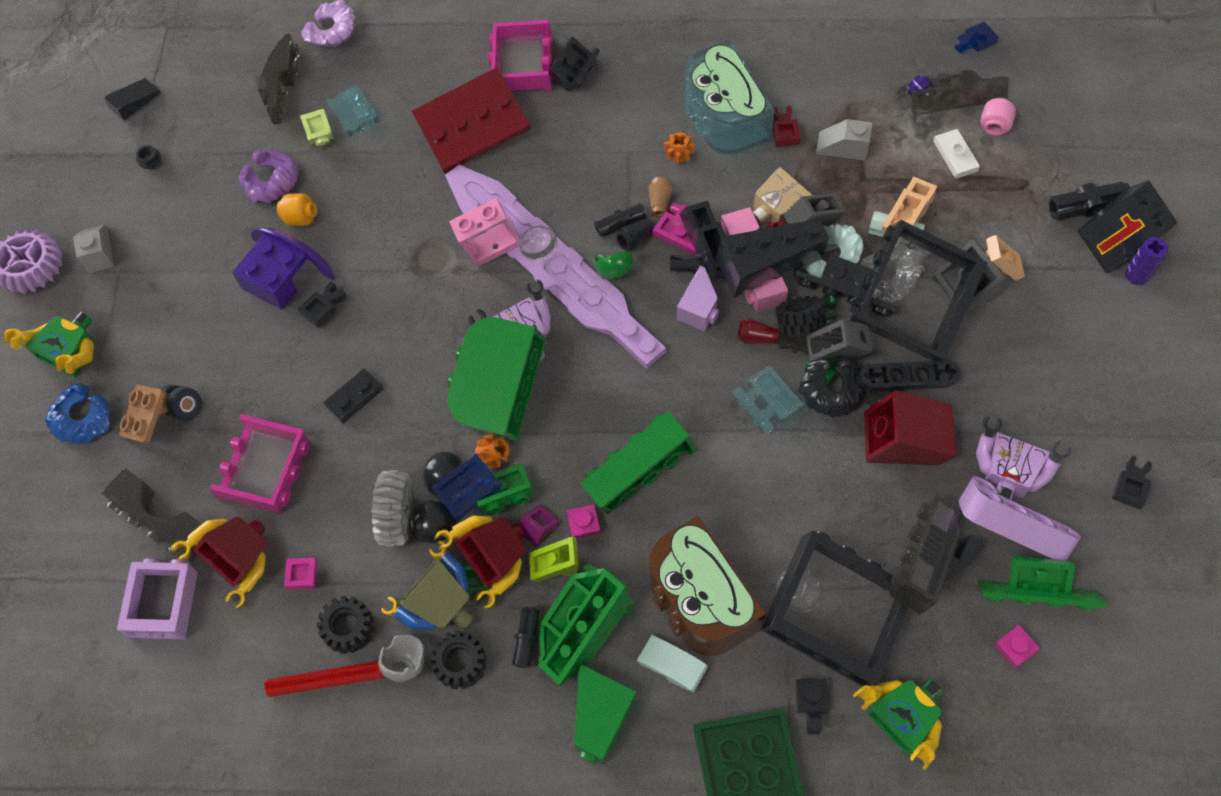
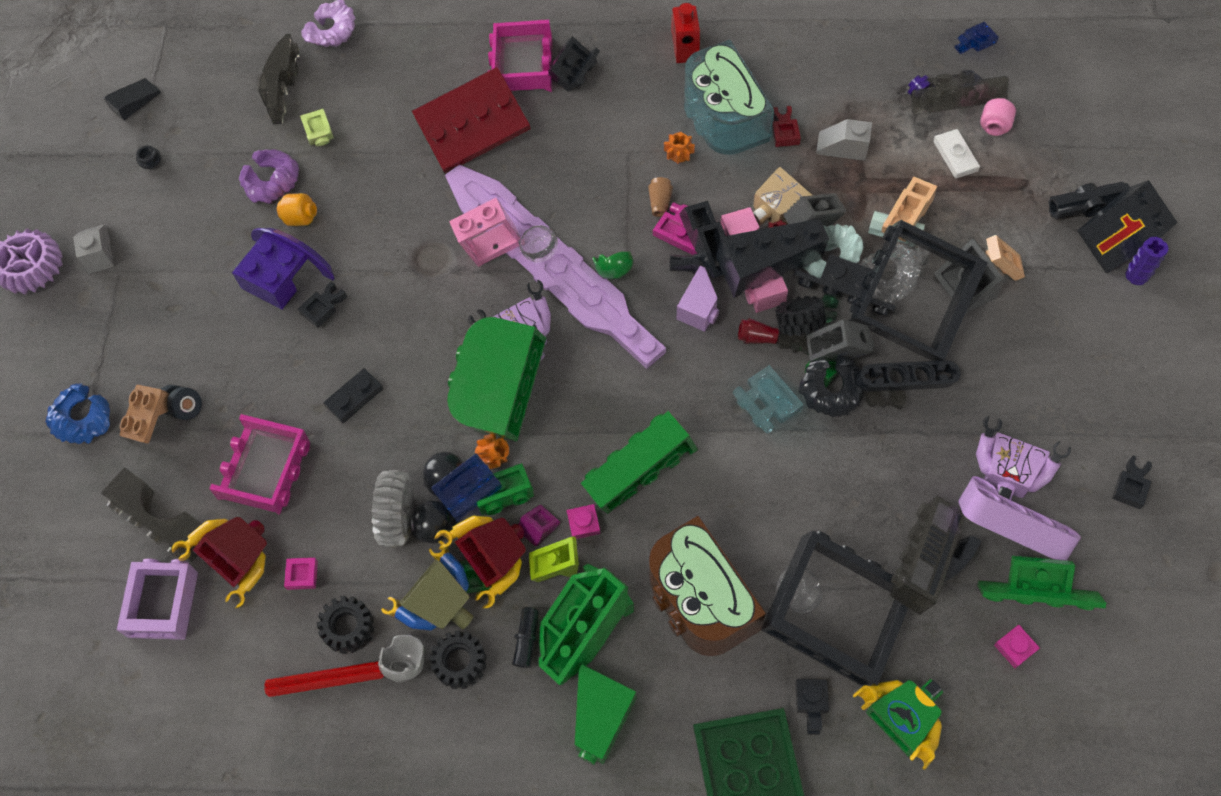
(58, 343): torso -> none
(353, 110): clear light blue plate -> none
(604, 225): black pin -> none
(632, 235): black cone -> none
(672, 663): light aqua slope -> none
(685, 23): none -> red torso
(909, 430): dark red slope -> none

